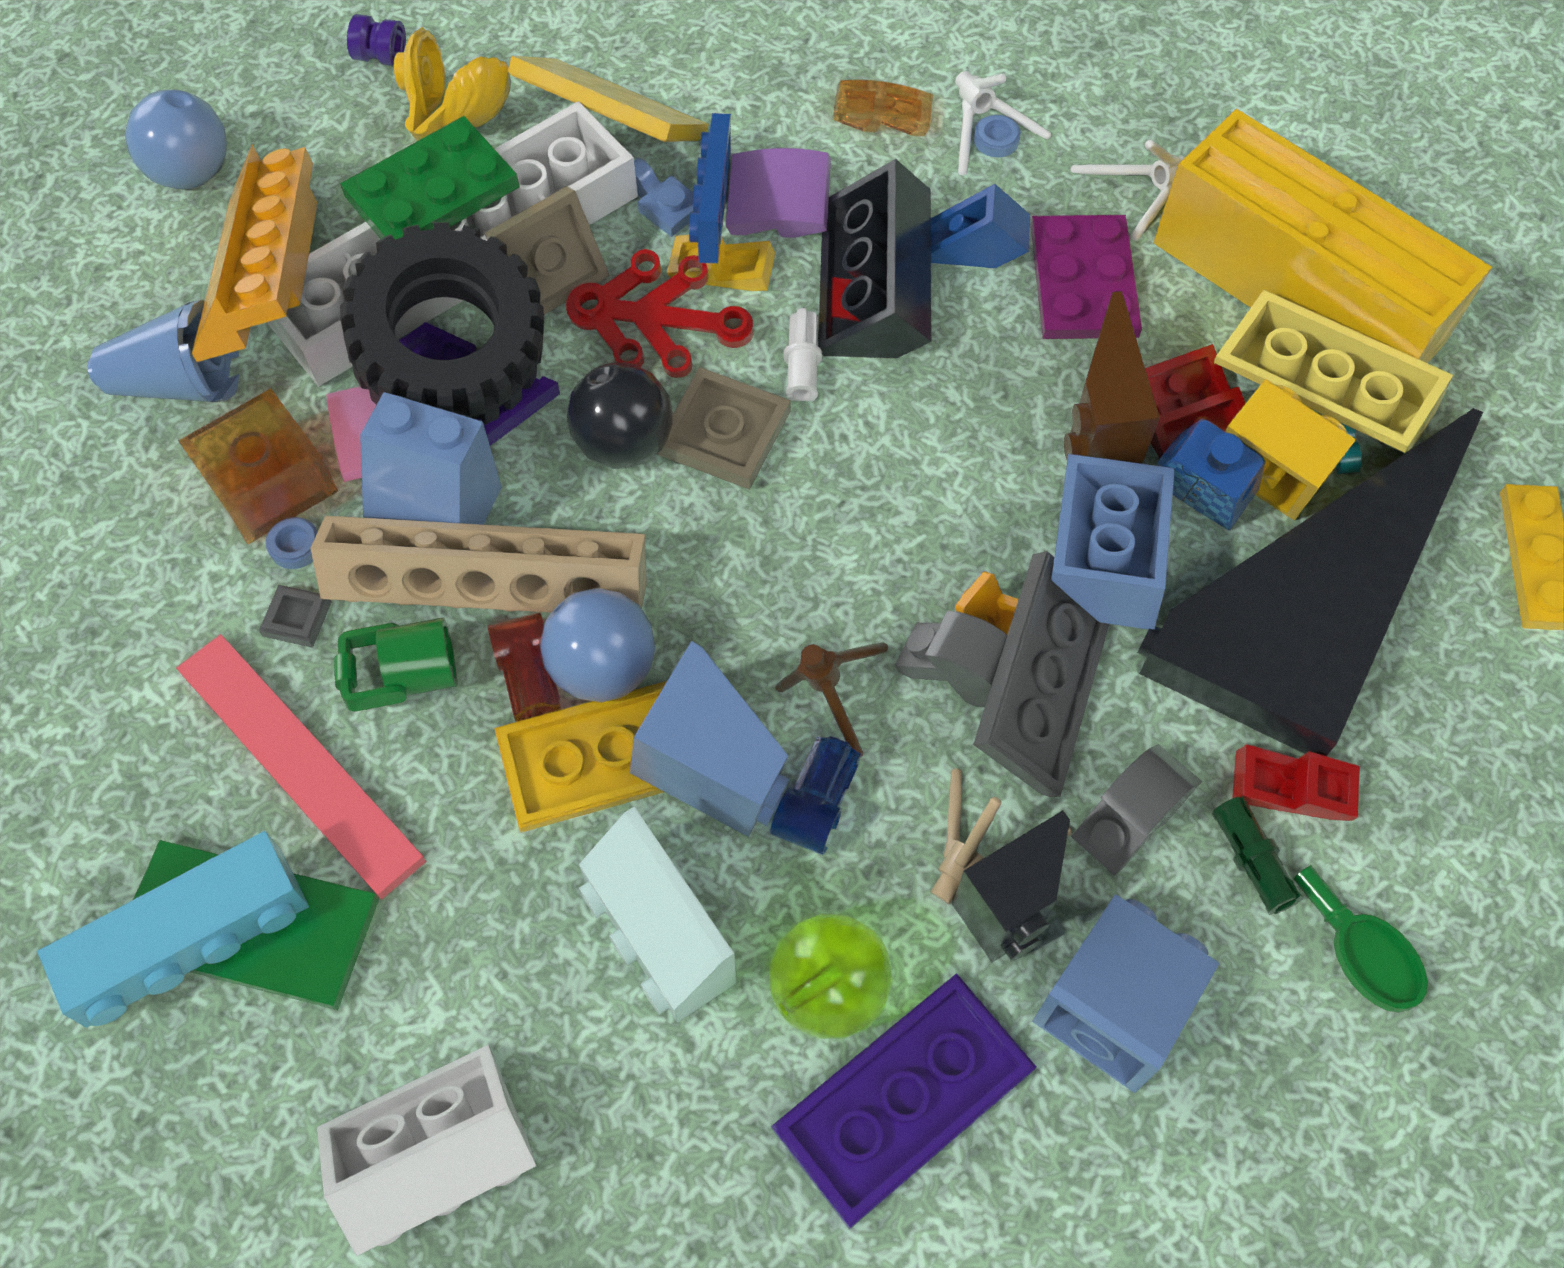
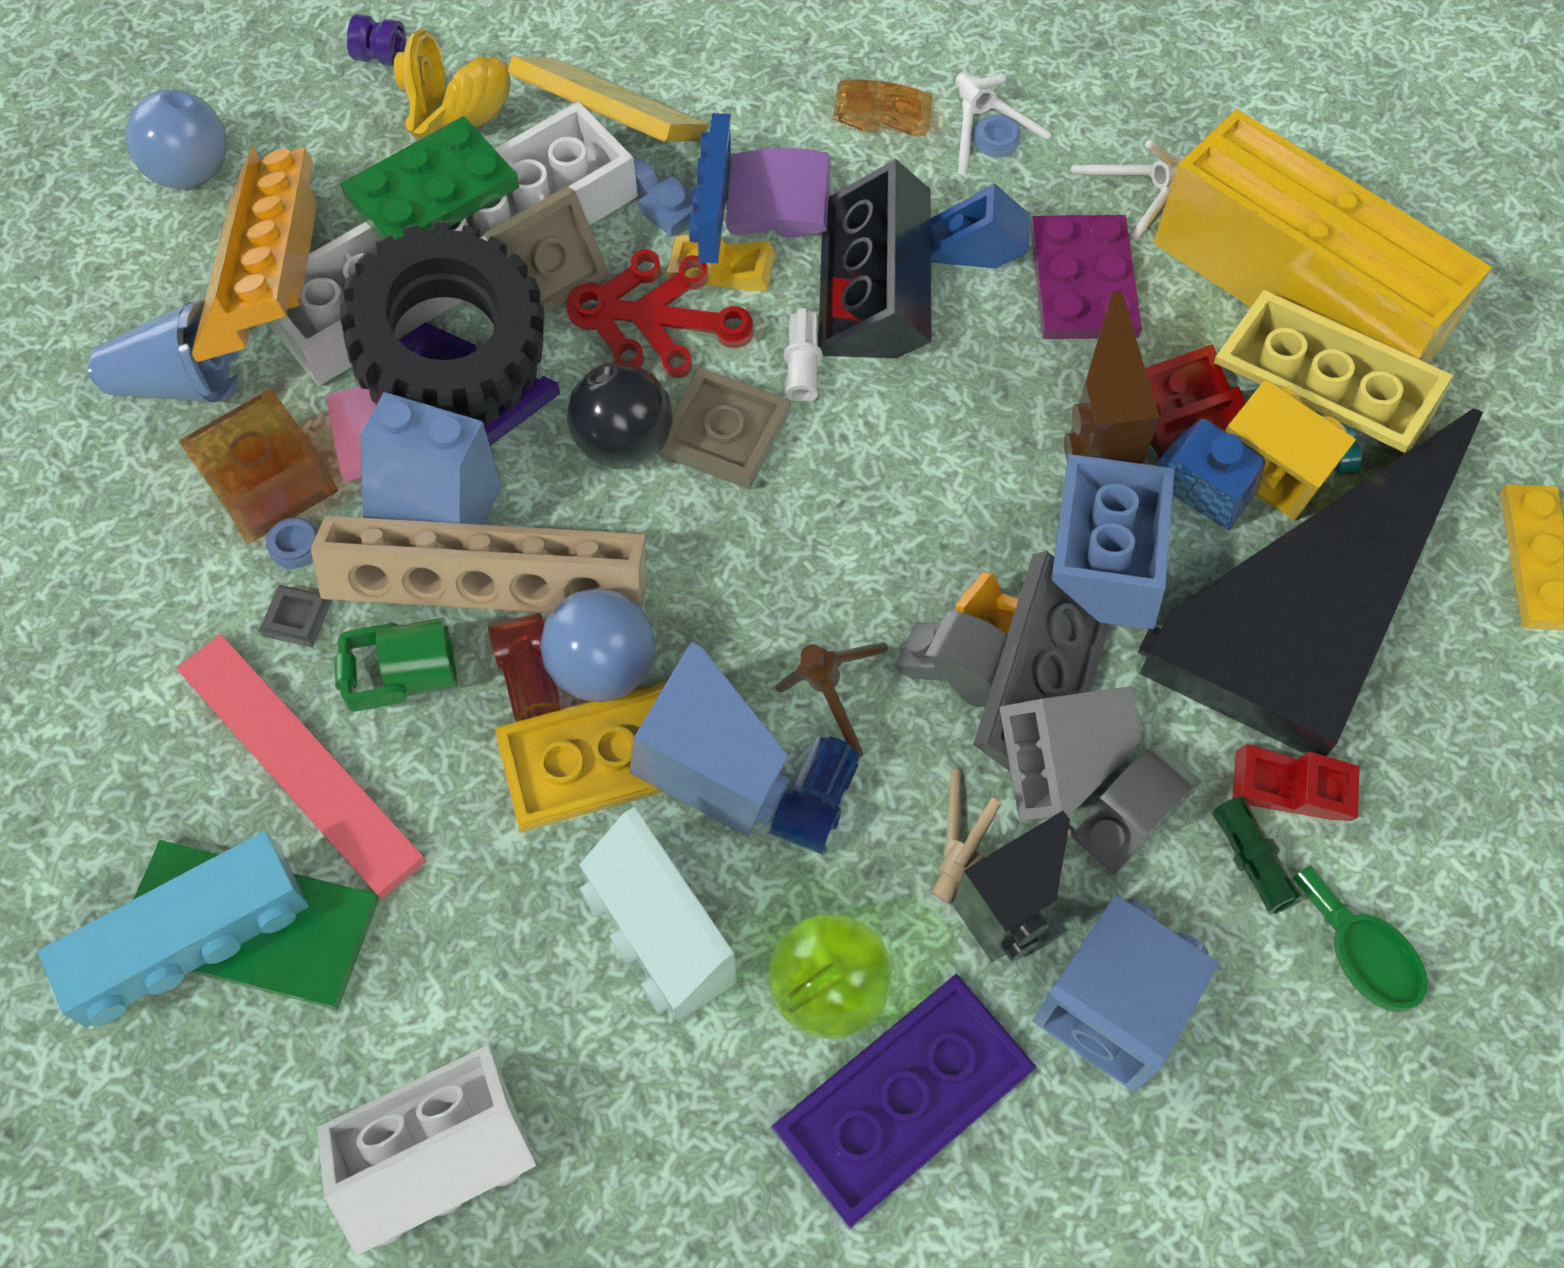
(1067, 747): none -> light grey slope

